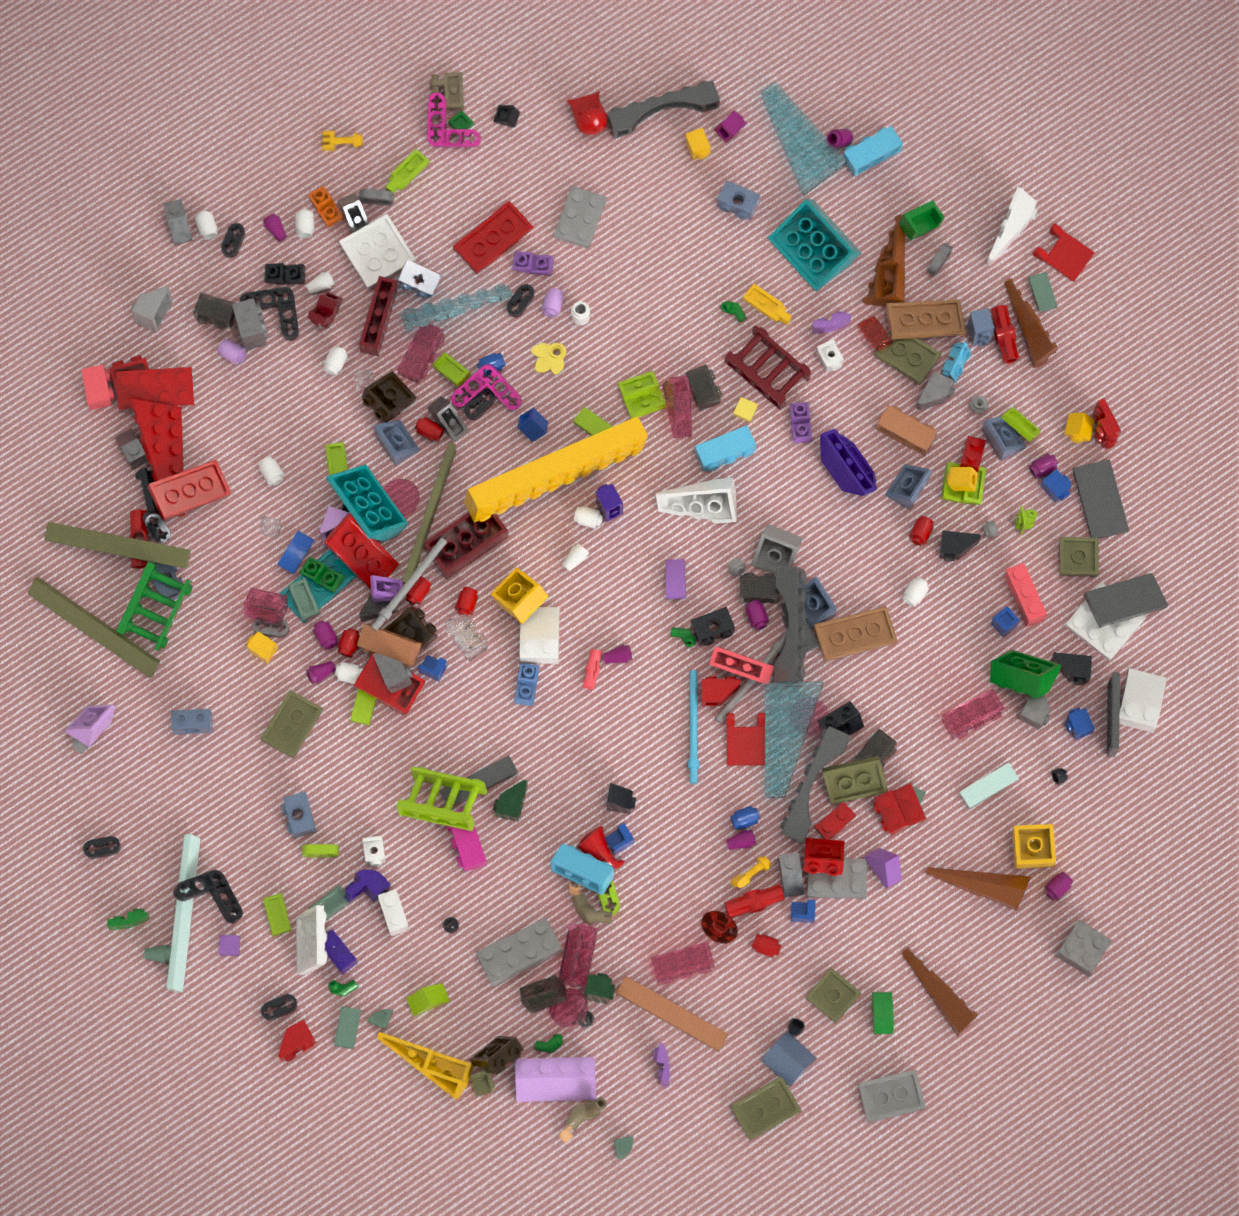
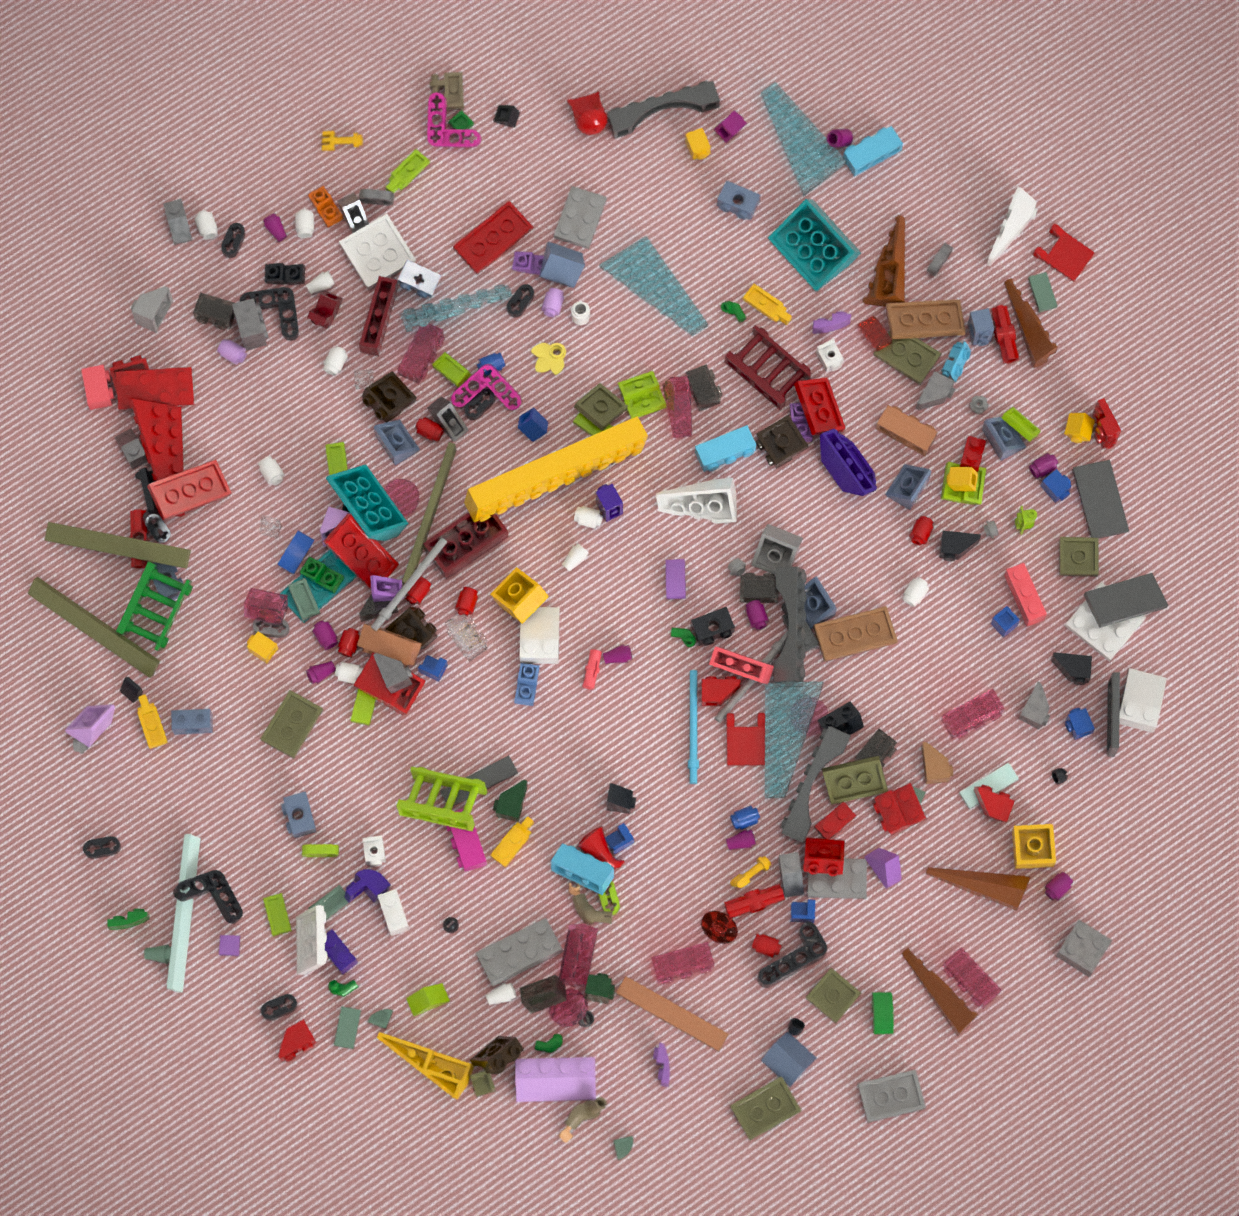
(131, 689): none -> black slope
(151, 723): none -> yellow hinge
(502, 994): none -> white cone
(512, 842): none -> yellow hinge
(562, 265): none -> sand blue slope
(600, 406): none -> olive plate
(652, 280): none -> clear light blue wing
(745, 409): light yellow tile -> none
(781, 442): none -> dark brown plate
(790, 960): none -> black beam
(819, 405): none -> red plate
(921, 220): green panel -> none
(935, 765): none -> medium nougat slope
(971, 978): none -> clear pink brick
(993, 804): none -> red slope
(1024, 673): green slope -> none

